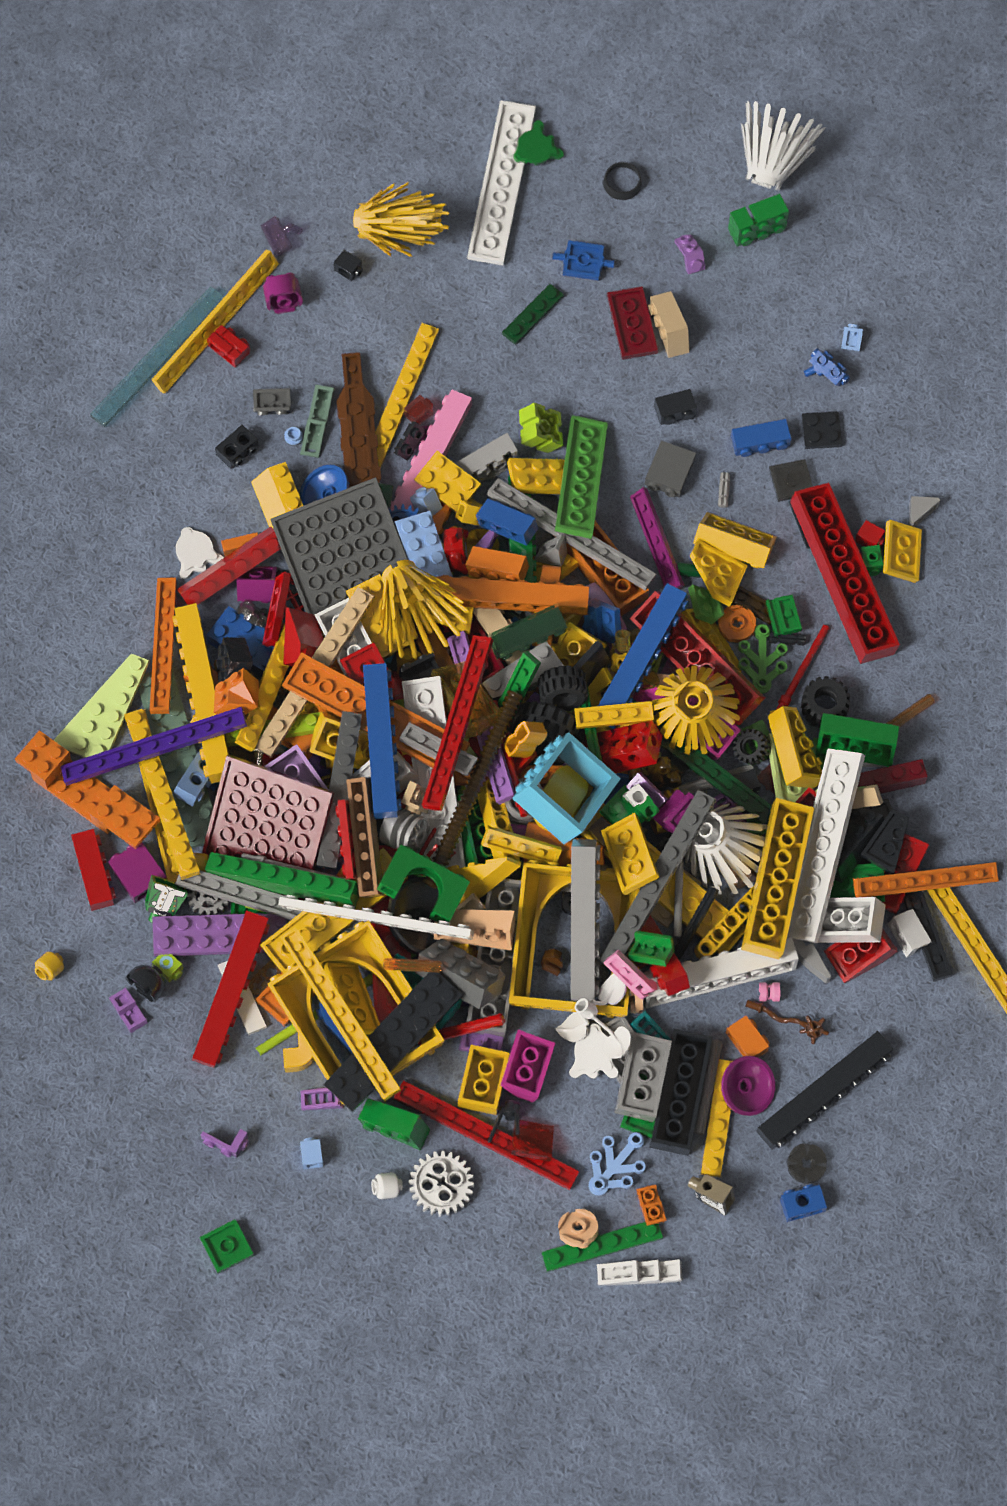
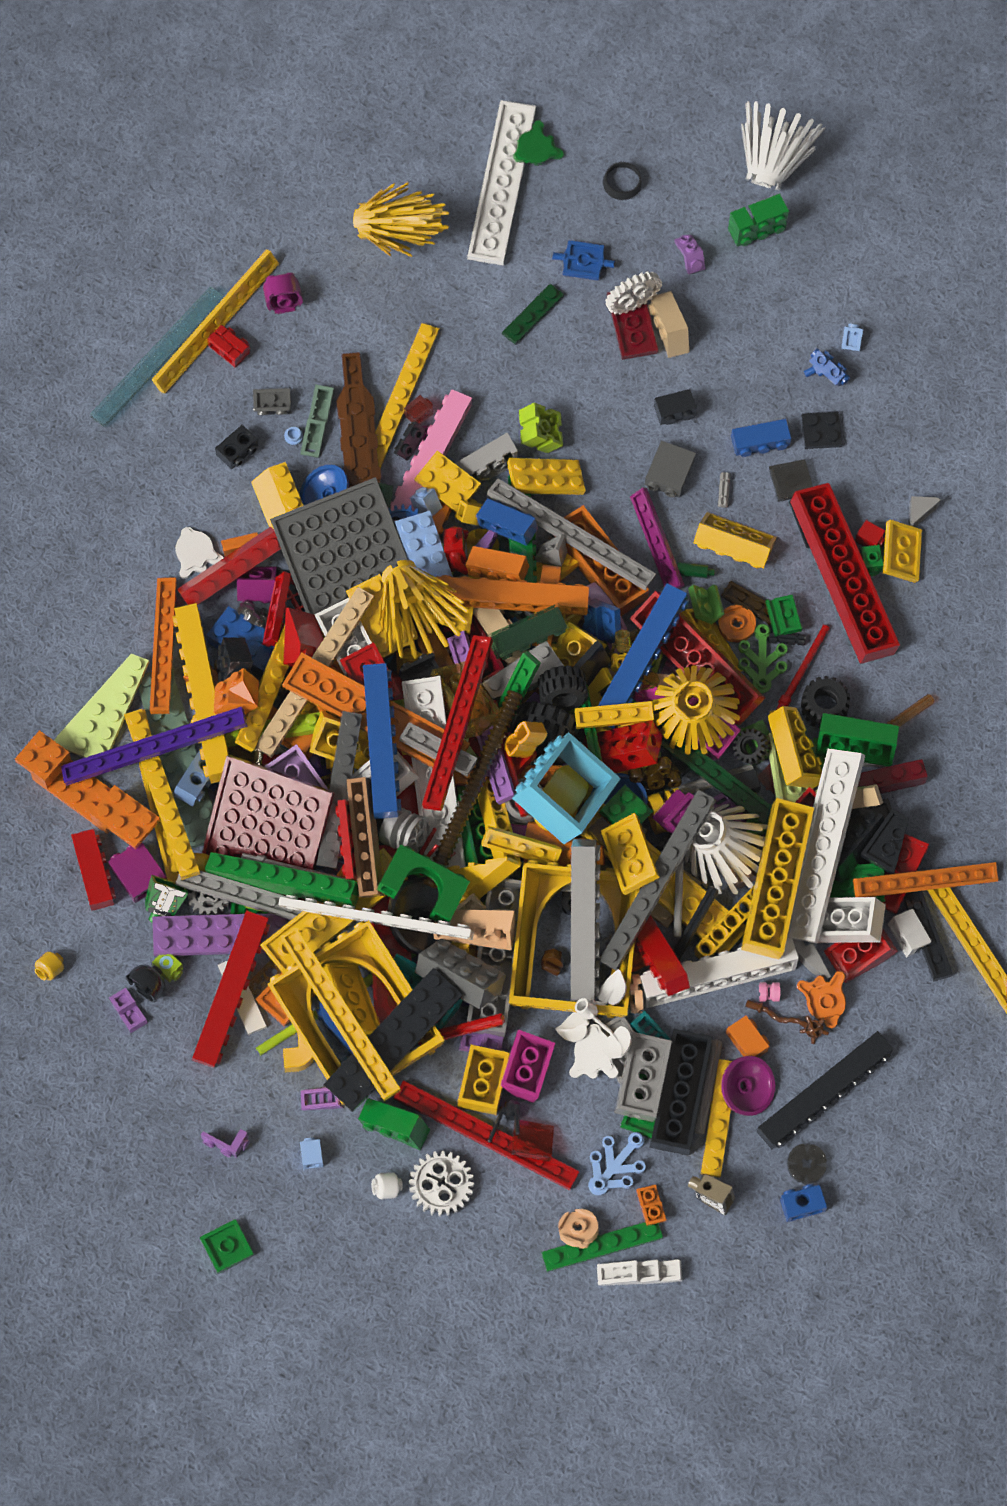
(277, 235): clear purple plate -> none
(348, 265): black brick -> none
(412, 965): clear orange axle -> none
(413, 797): tan bracket -> none
(581, 477): bright green plate -> none
(630, 975): bright pink plate -> none
(633, 292): none -> white gear
(641, 802): leg -> none
(651, 948): green bracket -> none
(656, 795): medium lavender plate -> none
(718, 571): yellow plate -> none
(825, 998): none -> orange tile

